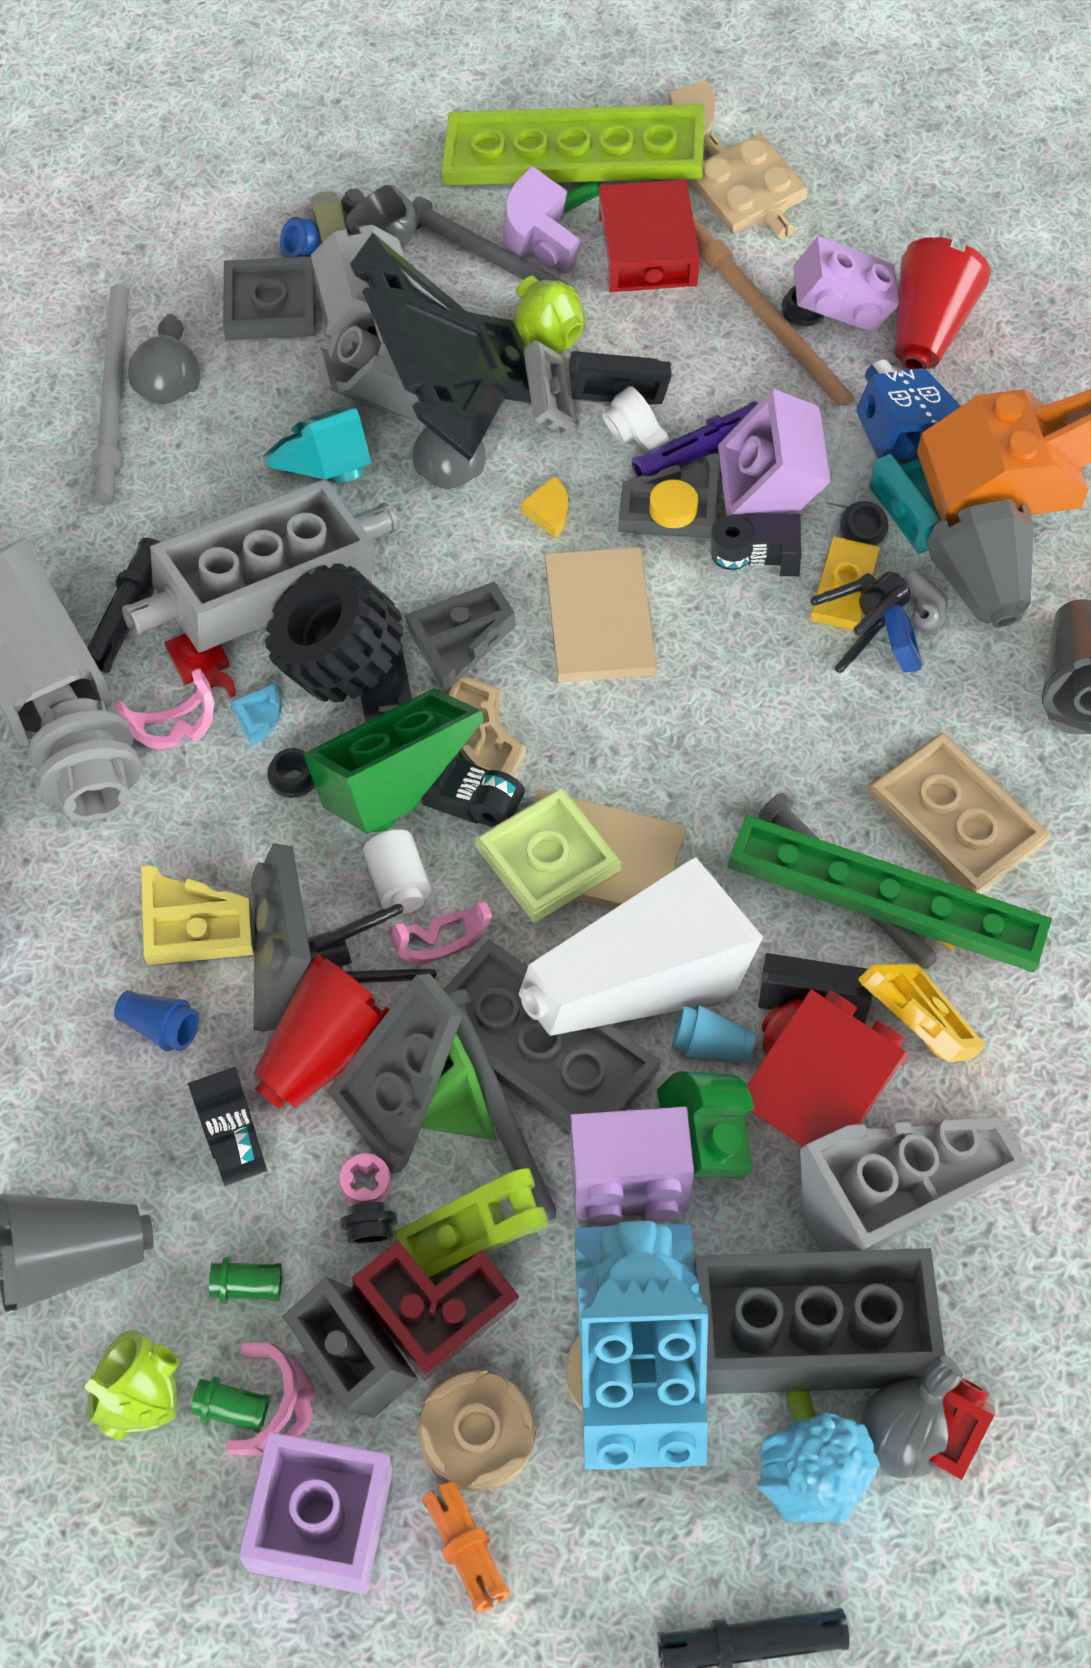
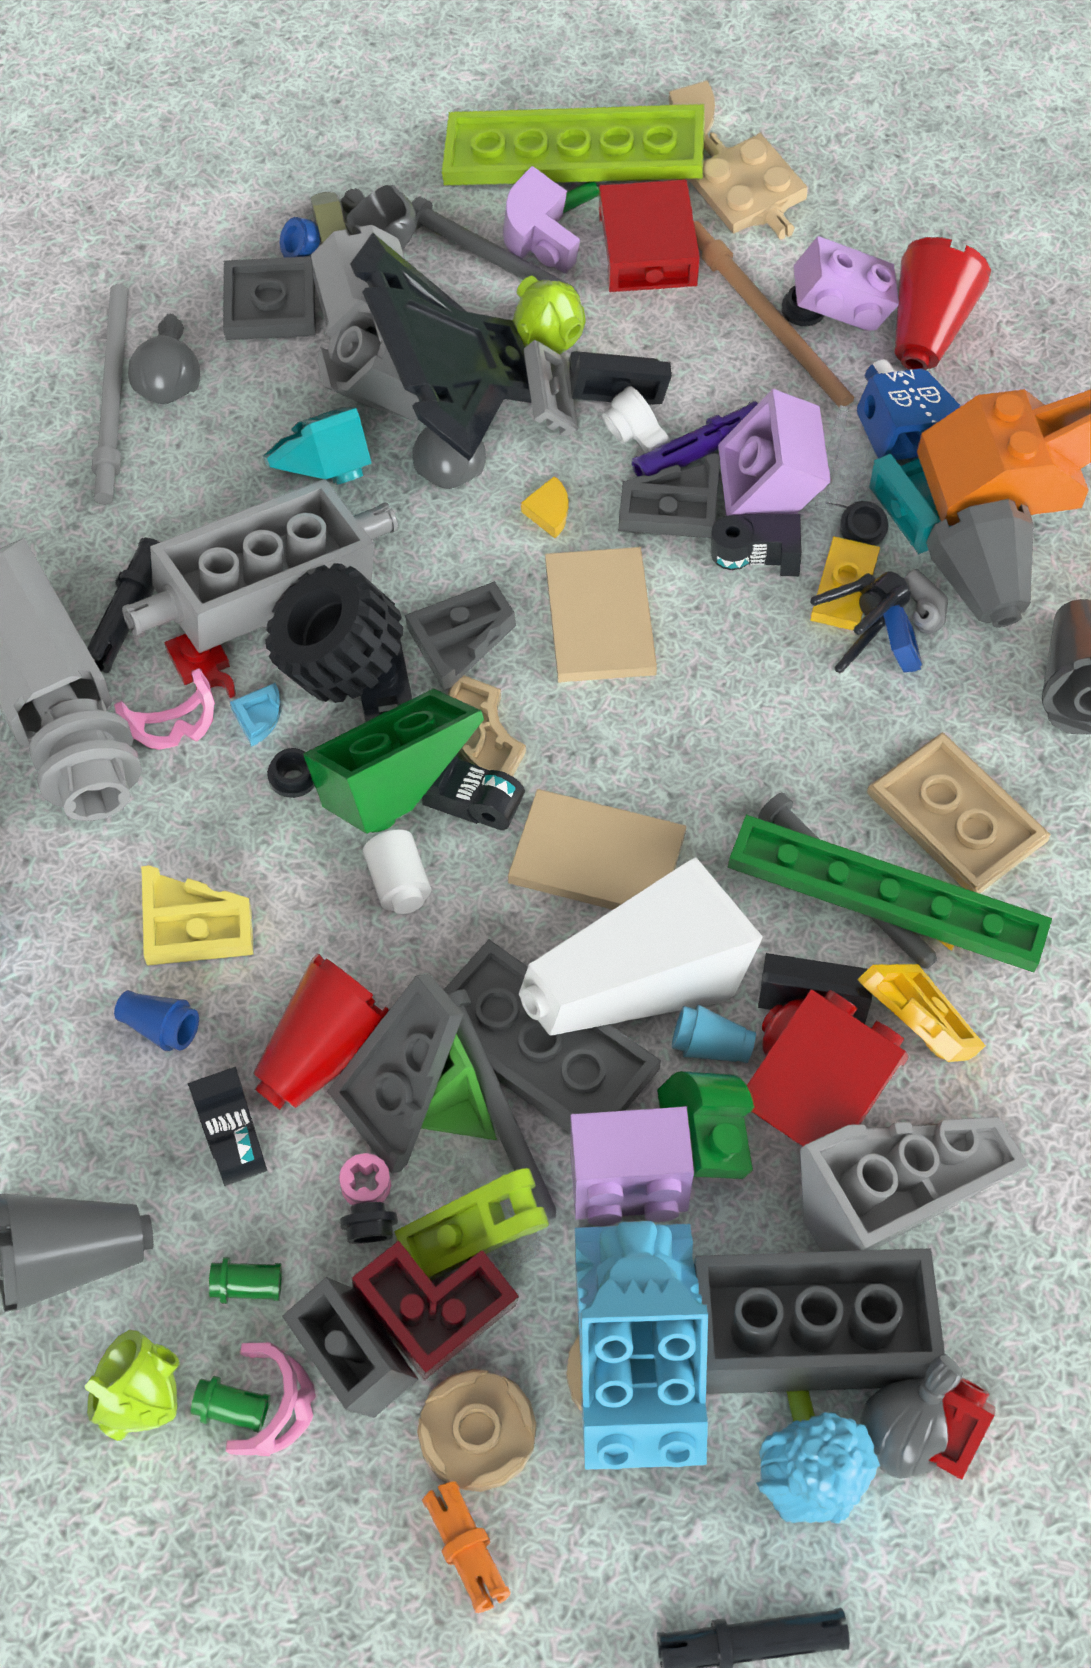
(280, 936): dark grey wing -> none
(316, 1513): lavender brick -> none
(334, 948): black plant -> none
(475, 921): bright pink helmet -> none
(547, 854): yellowish green tile -> none
(673, 503): yellow tile -> none

